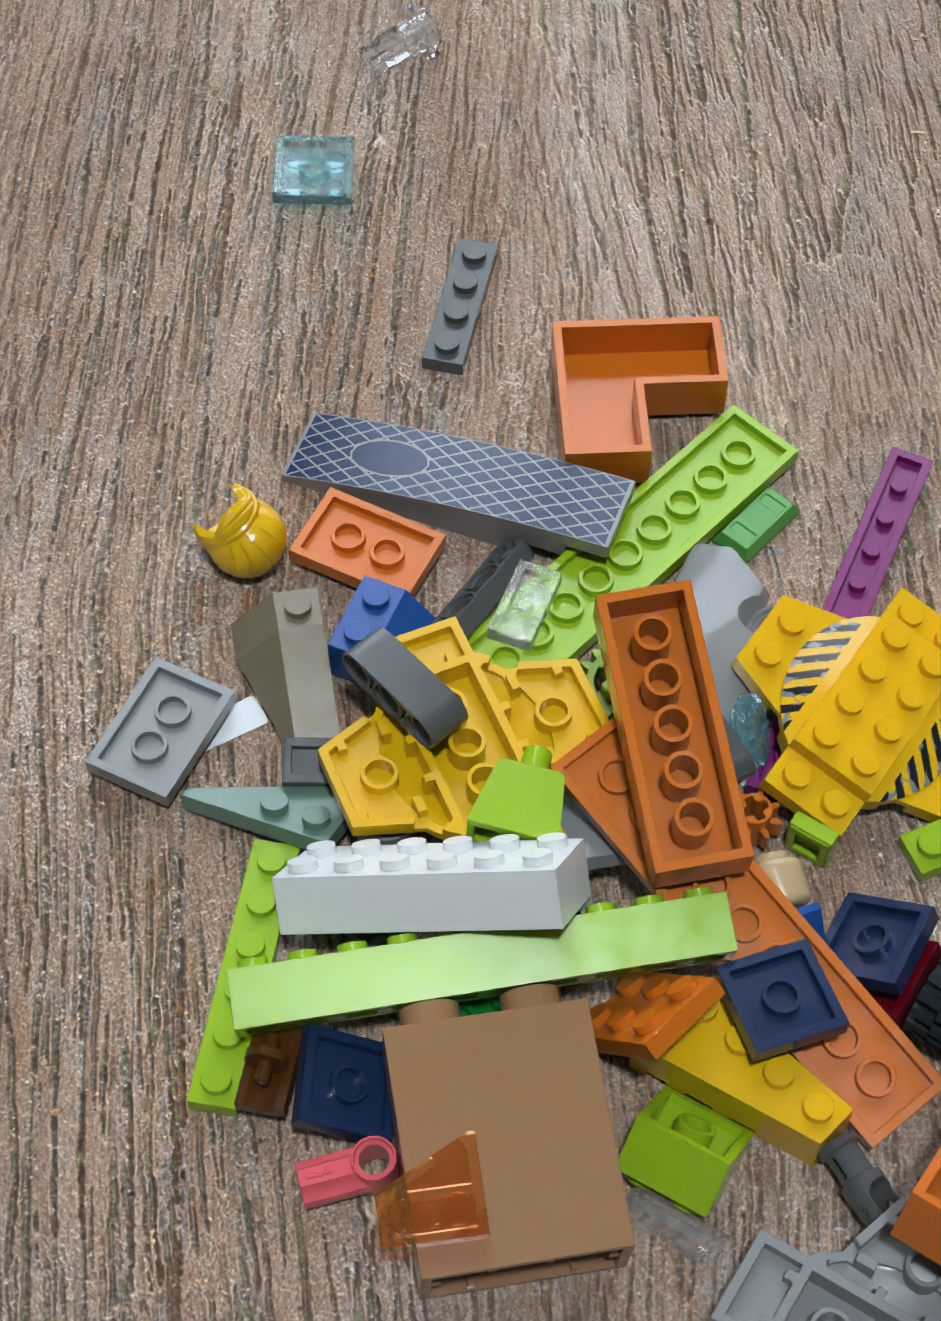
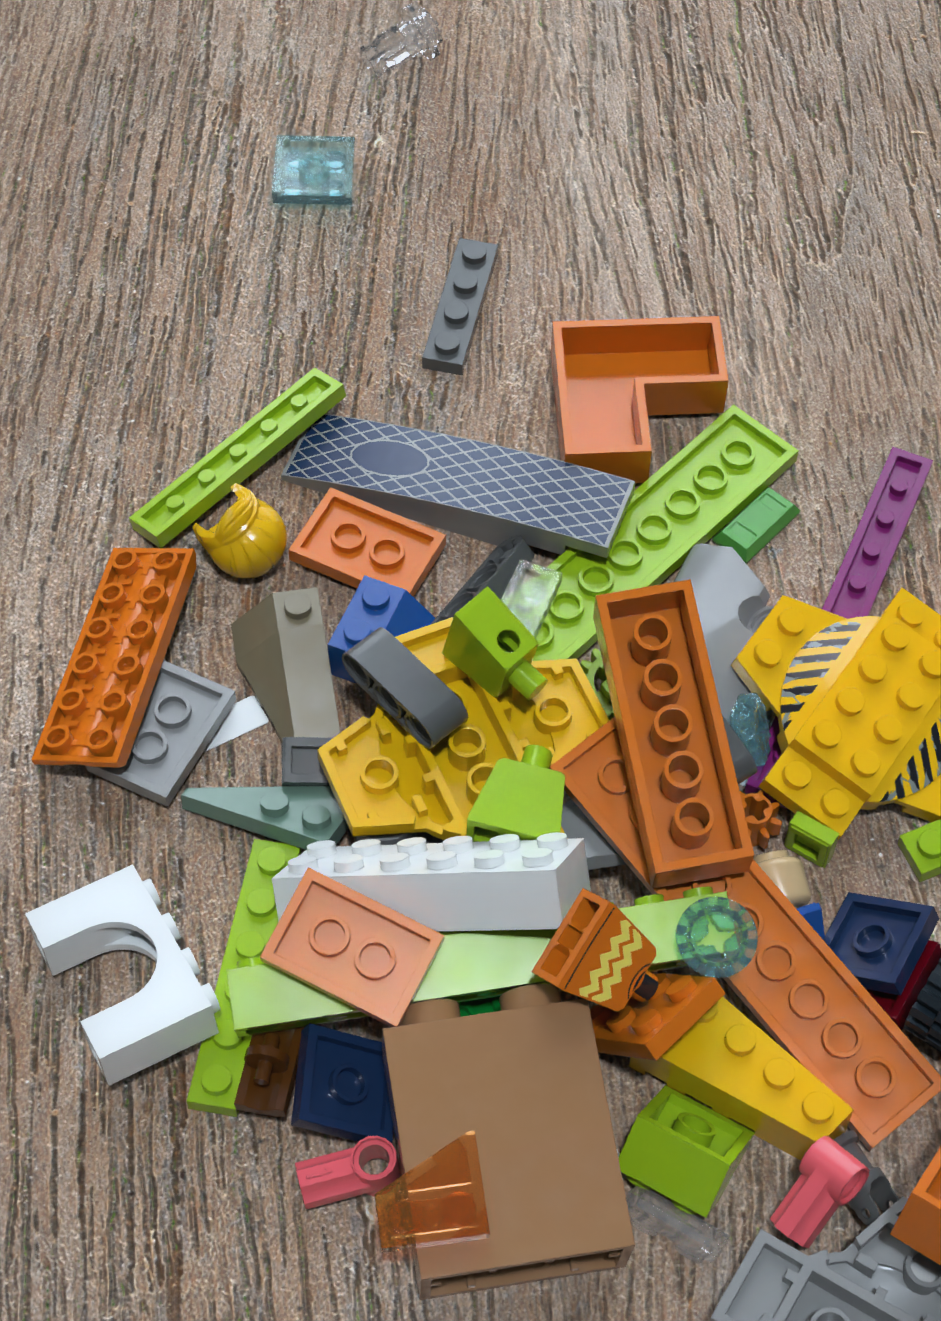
(117, 658): none -> orange plate
(171, 1007): none -> white arch
(237, 457): none -> lime plate
(352, 948): none -> orange plate
(493, 647): none -> lime torso
(599, 955): none -> orange torso
(726, 916): none -> clear light blue gear
(781, 999): dark blue plate -> none
(826, 1180): none -> coral piece

